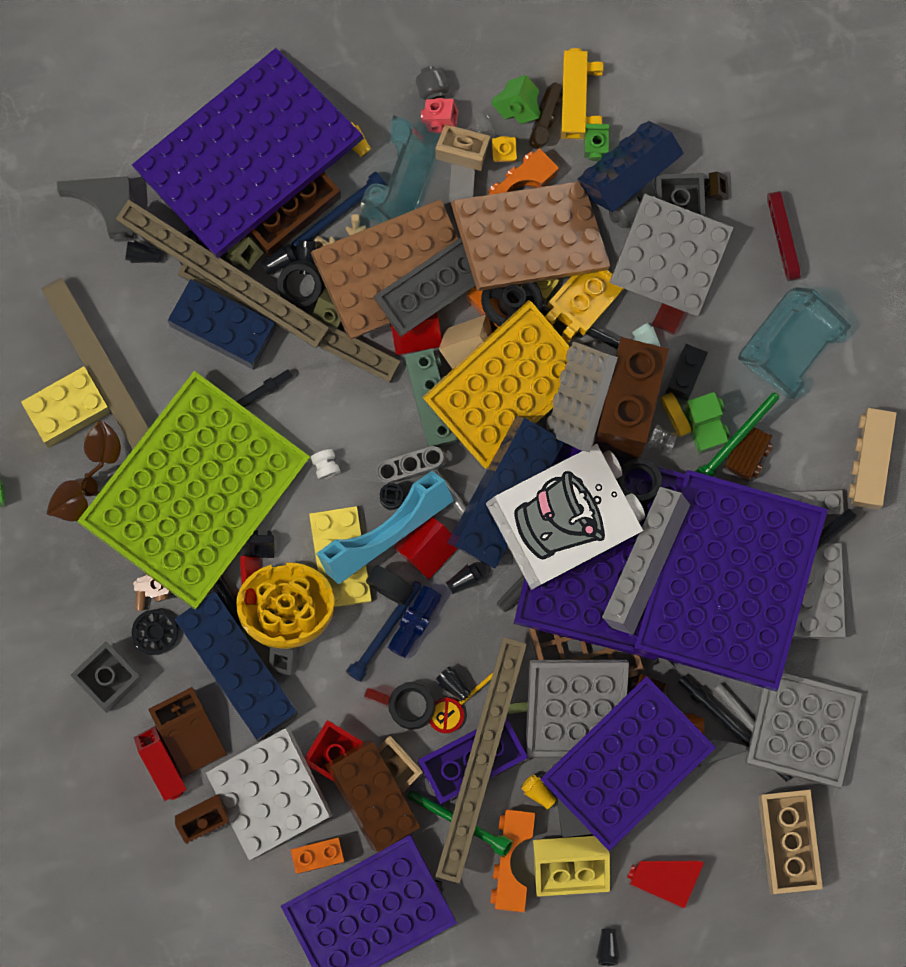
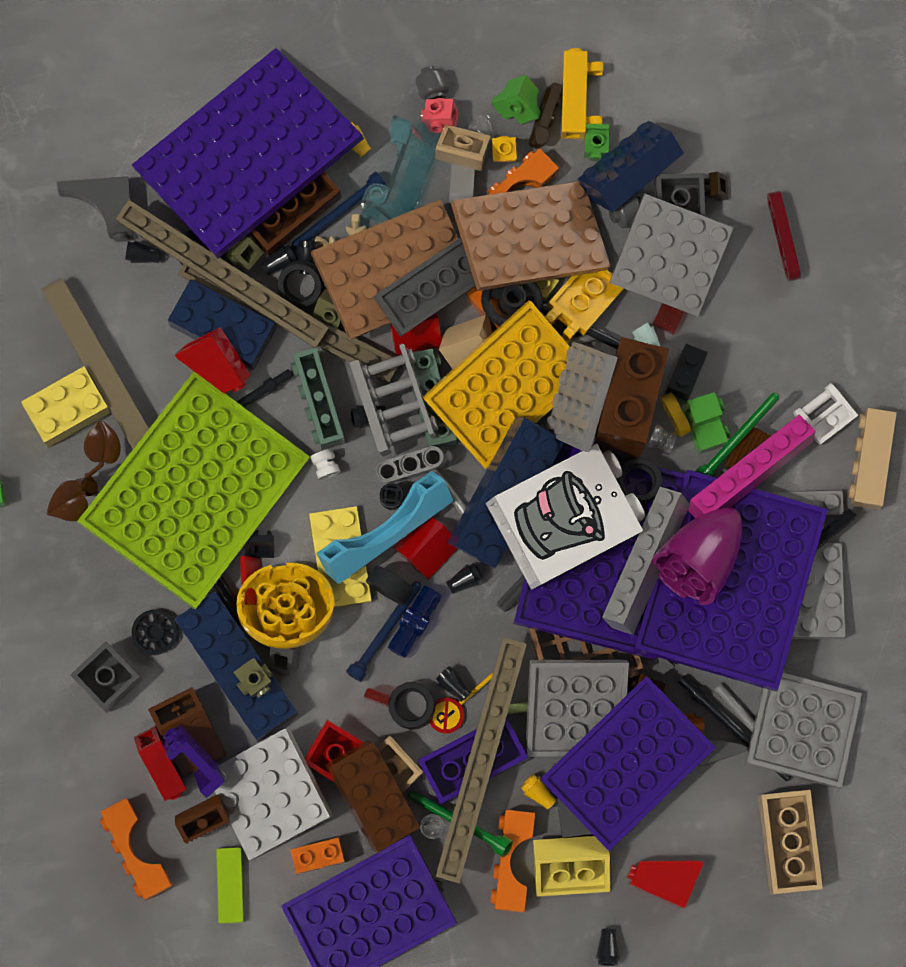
(121, 821): none -> orange arch
(145, 587): piece -> none
(208, 773): none -> dark purple panel
(215, 361): none -> red slope
(230, 885): none -> lime tile
(247, 672): none -> olive brick
(318, 396): none -> sand green brick
(359, 416): none -> black cone
(371, 395): none -> light grey fence
(432, 826): none -> clear wheel
(701, 555): none -> magenta cylinder
(754, 468): none -> dark pink brick
(793, 339): clear light blue windscreen -> none
(830, 420): none -> white plate

